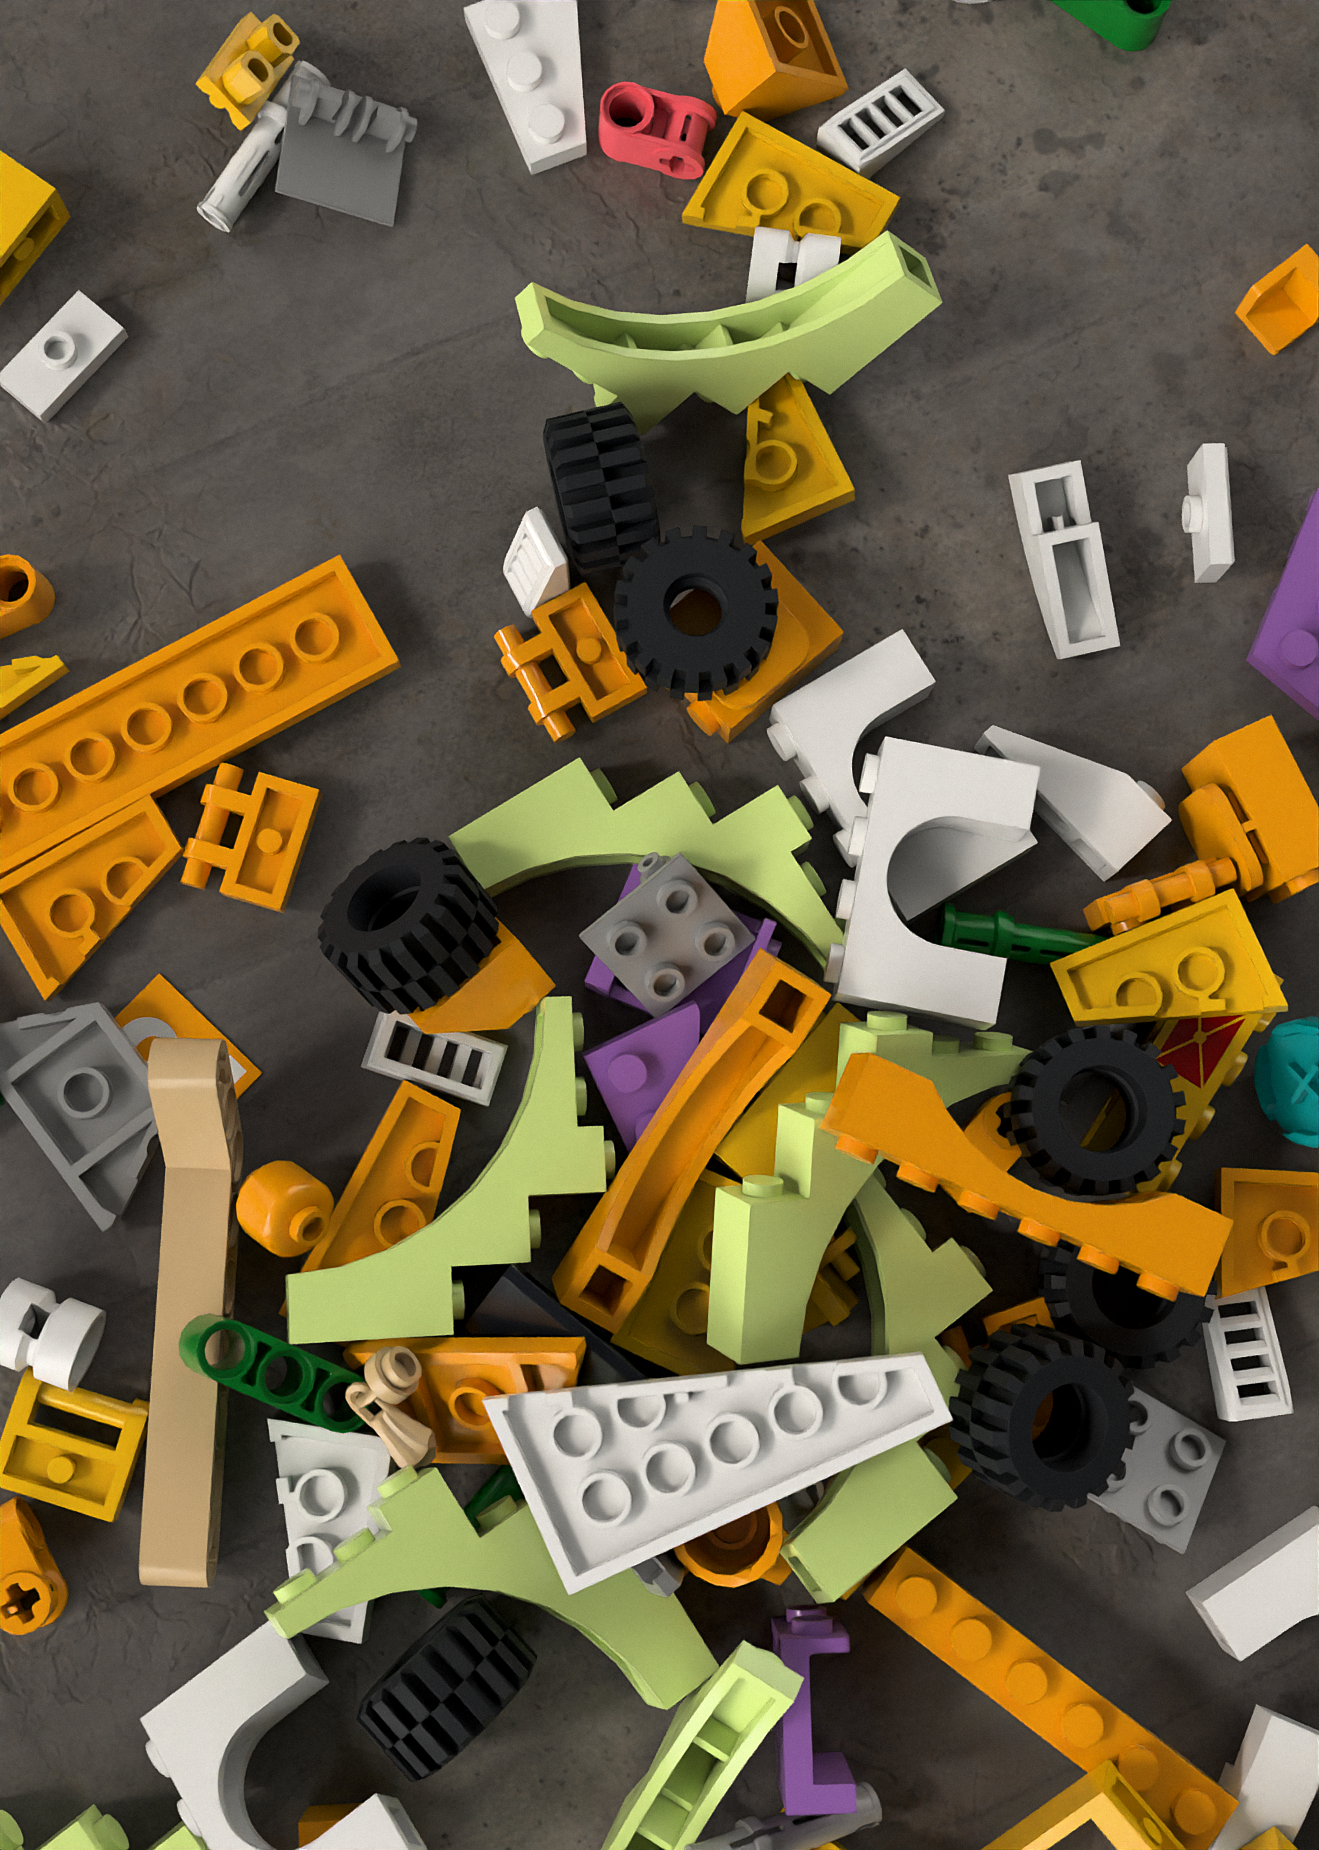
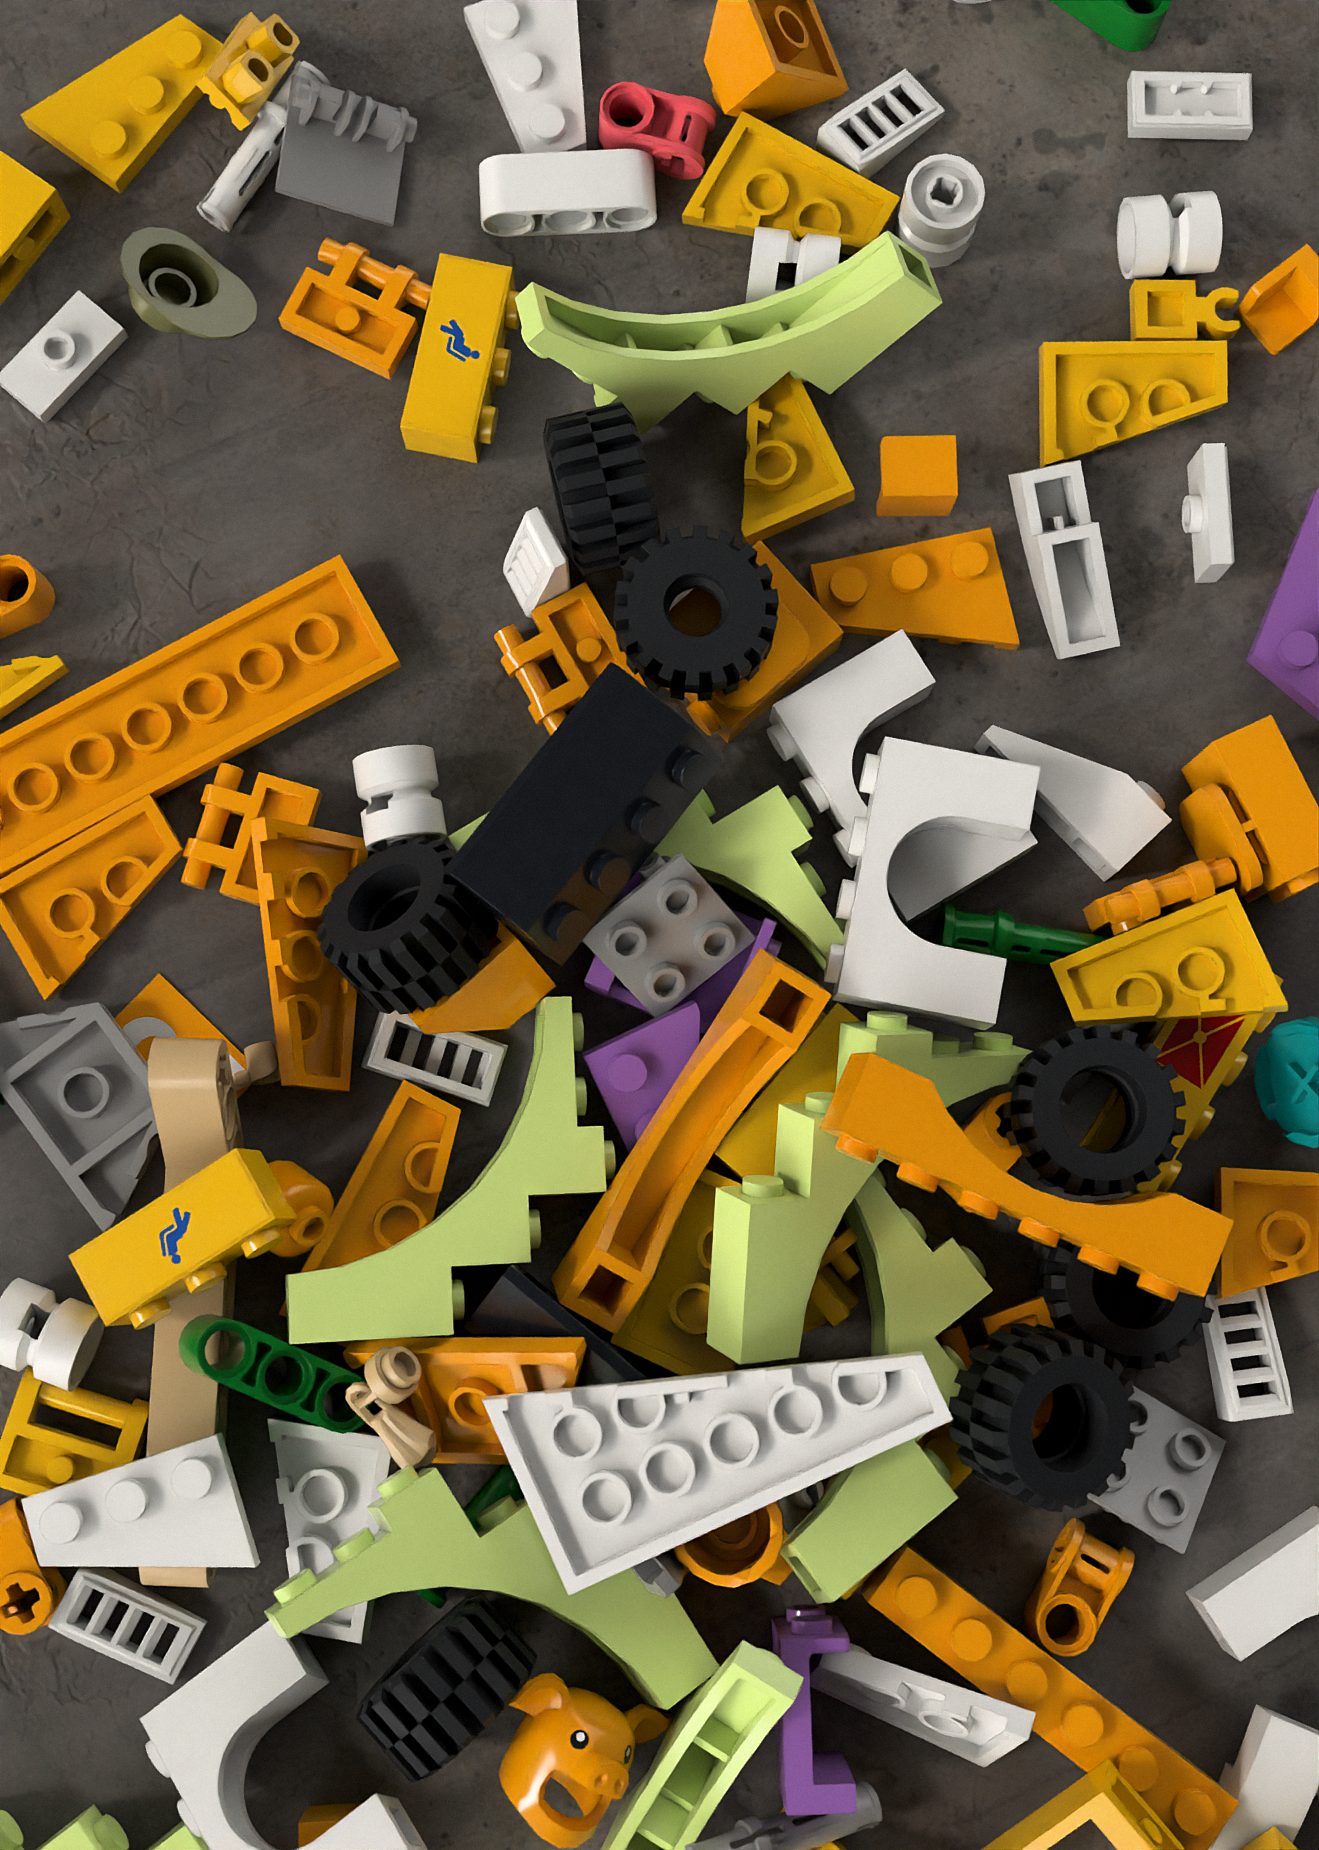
(93, 1634): none -> white slope
(128, 103): none -> yellow wing
(147, 1513): none -> white wing
(183, 287): none -> olive piece
(184, 1239): none -> yellow brick
(261, 1066): none -> tan hand
(309, 996): none -> light orange wing
(349, 321): none -> light orange plate
(399, 797): none -> white wheel
(460, 359): none -> yellow brick
(567, 192): none -> white beam
(581, 1746): none -> light orange piece
(585, 814): none -> black slope
(917, 476): none -> light orange panel
(922, 1705): none -> white wing
(928, 588): none -> light orange wing
(940, 208): none -> white wheel
(1078, 1584): none -> light orange piece
(1122, 390): none -> yellow wing
(1172, 234): none -> white wheel
(1173, 312): none -> yellow plate
(1189, 105): none -> white plate

